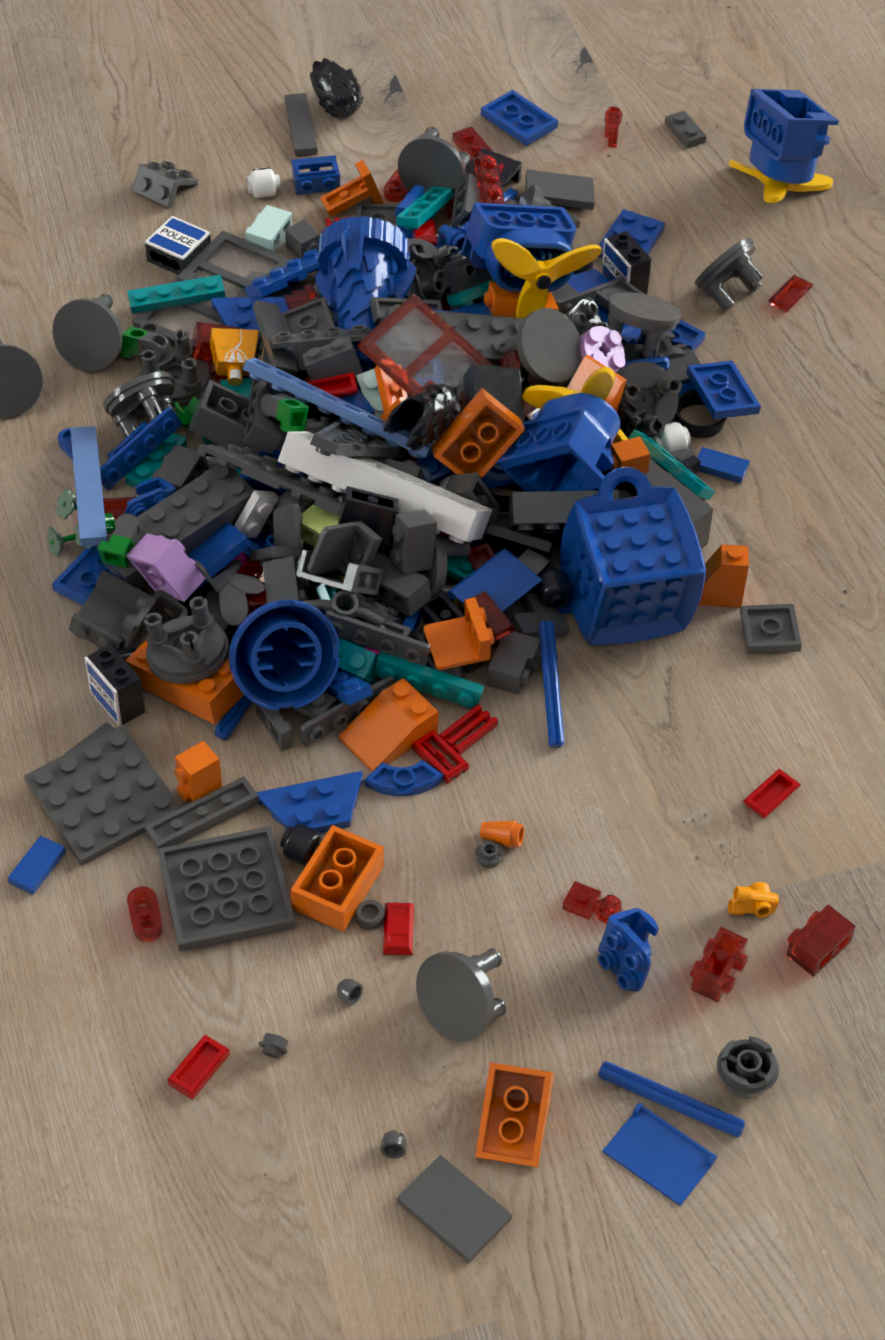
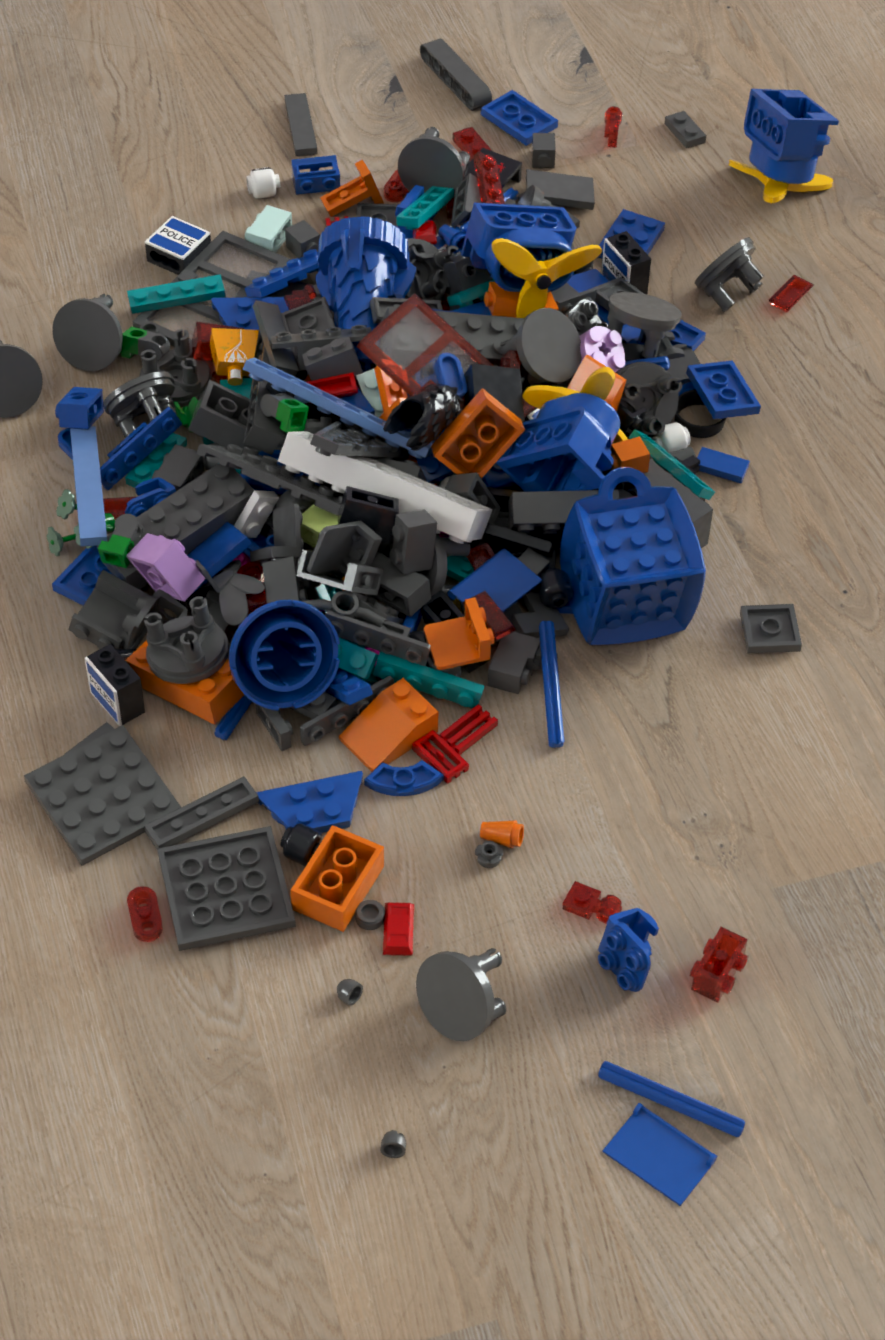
(36, 865): blue tile -> none
(80, 408): none -> blue brick
(161, 181): dark grey bracket -> none
(197, 772): orange brick -> none
(198, 1067): red tile -> none
(273, 1045): dark grey plate -> none
(336, 88): black head -> none
(450, 372): none -> blue tile
(454, 1209): dark grey tile -> none
(455, 74): none -> dark grey beam
(514, 1114): orange slope -> none
(543, 150): none -> dark grey brick
(726, 577): orange slope -> none
(747, 1067): dark grey cone -> none
(753, 899): light orange plate -> none
(771, 793): red tile -> none
(820, 940): clear red brick -> none

